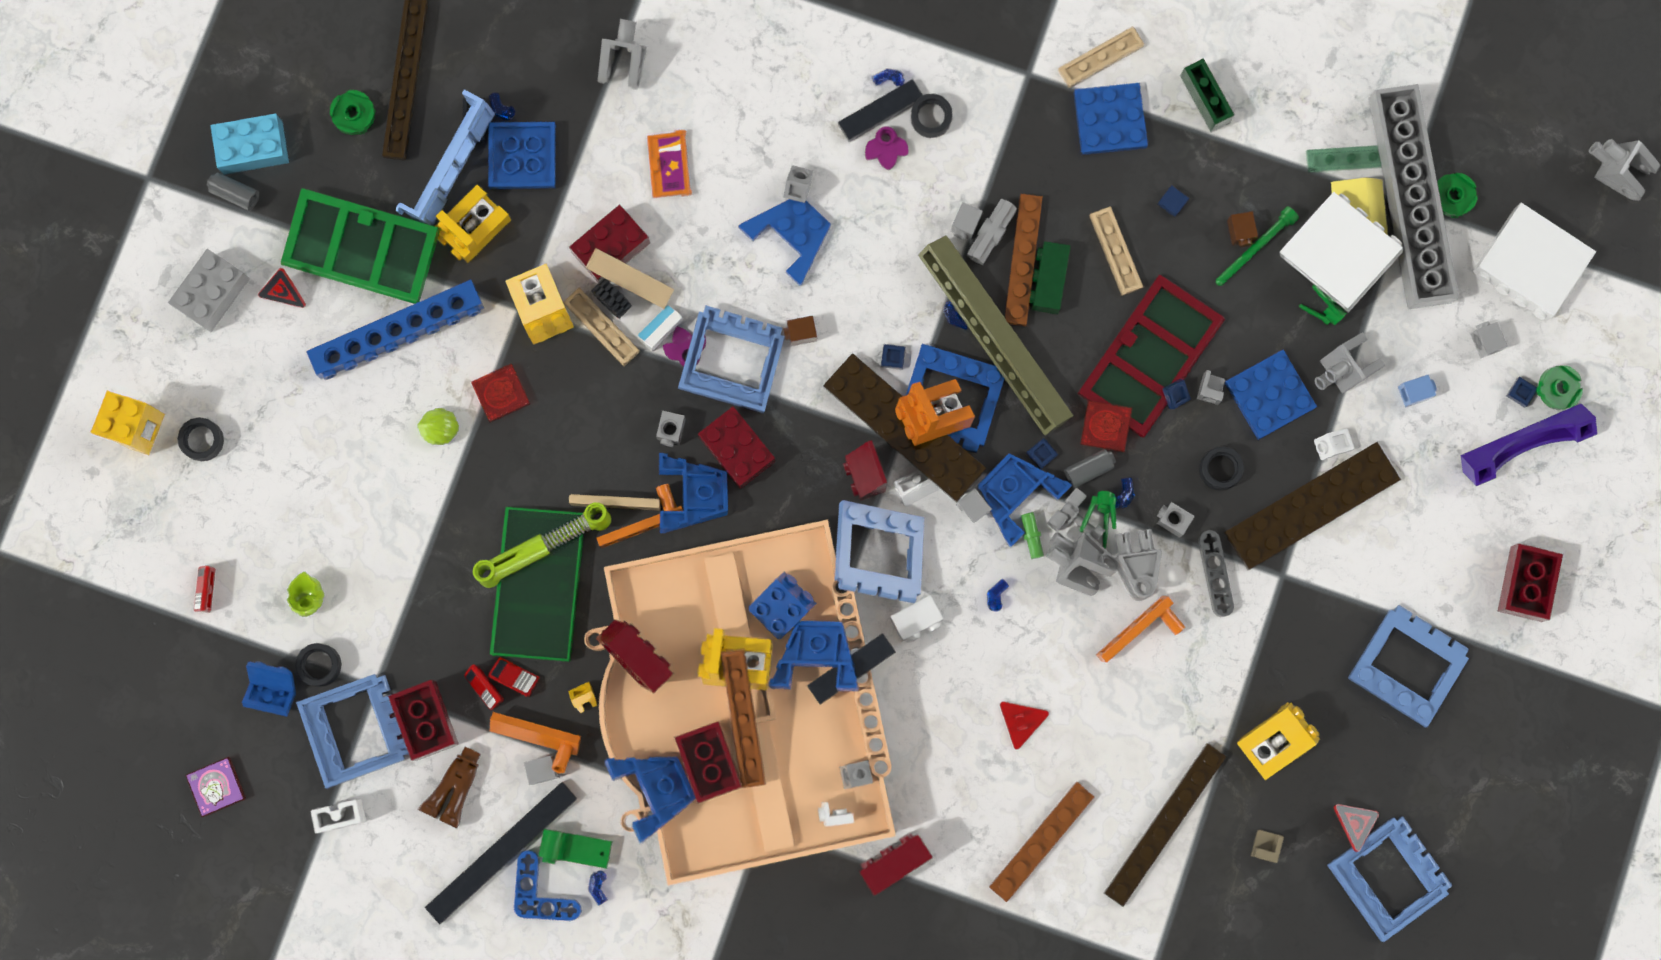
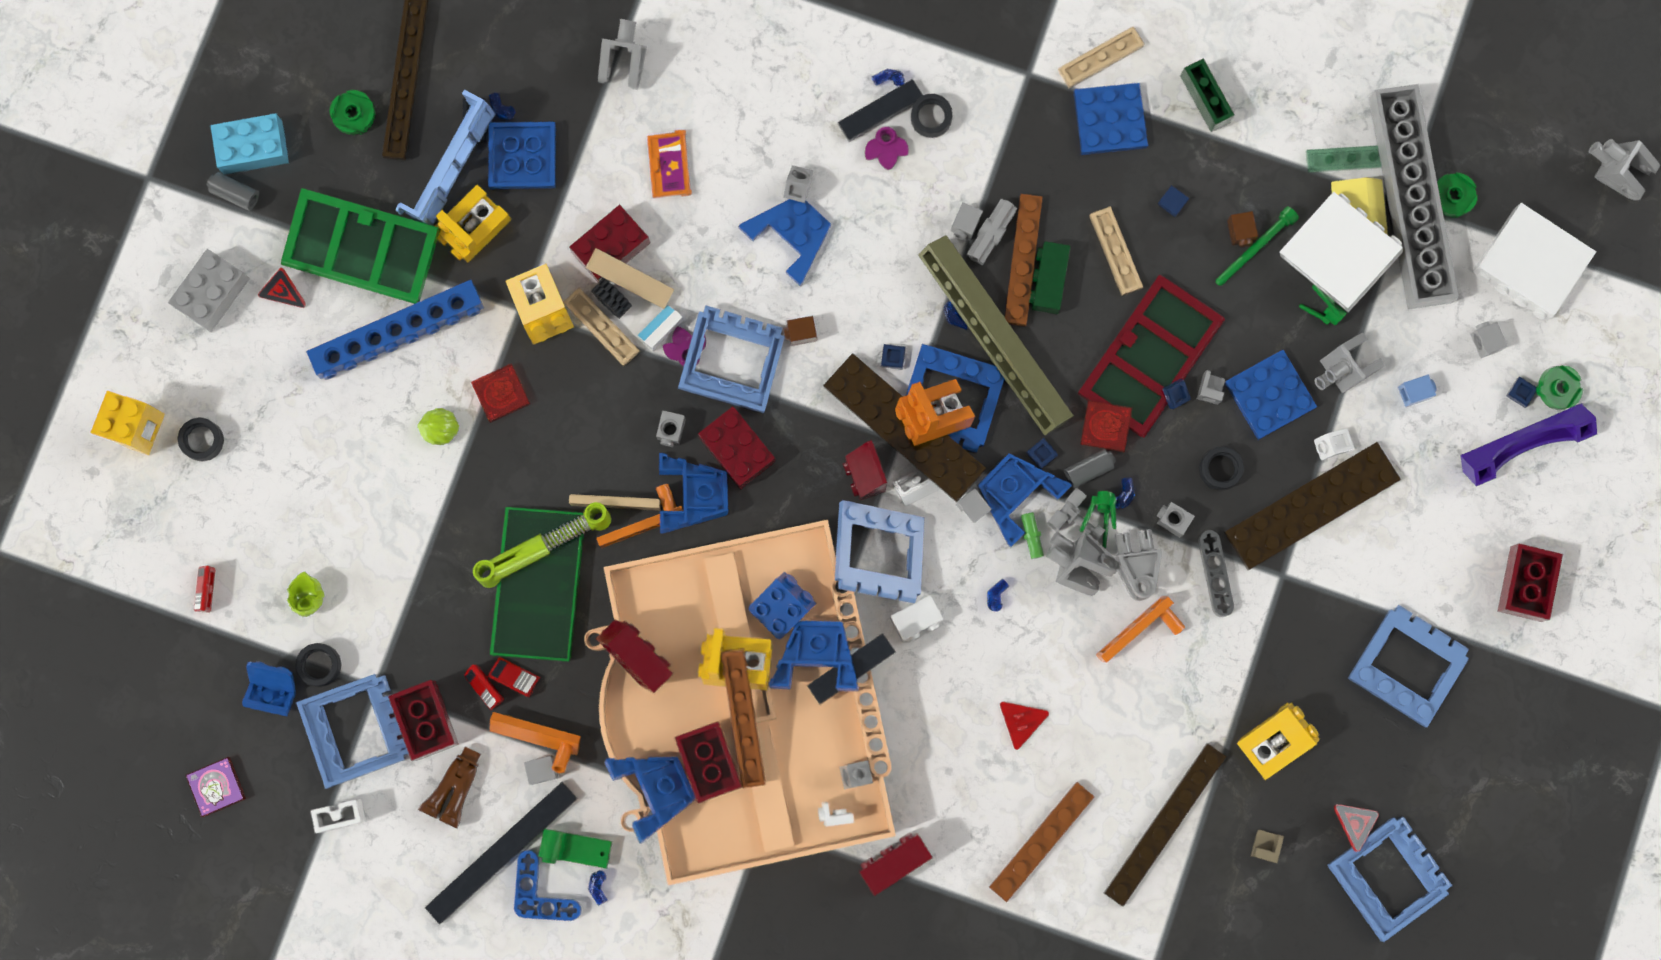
(581, 695): yellow tile -> none

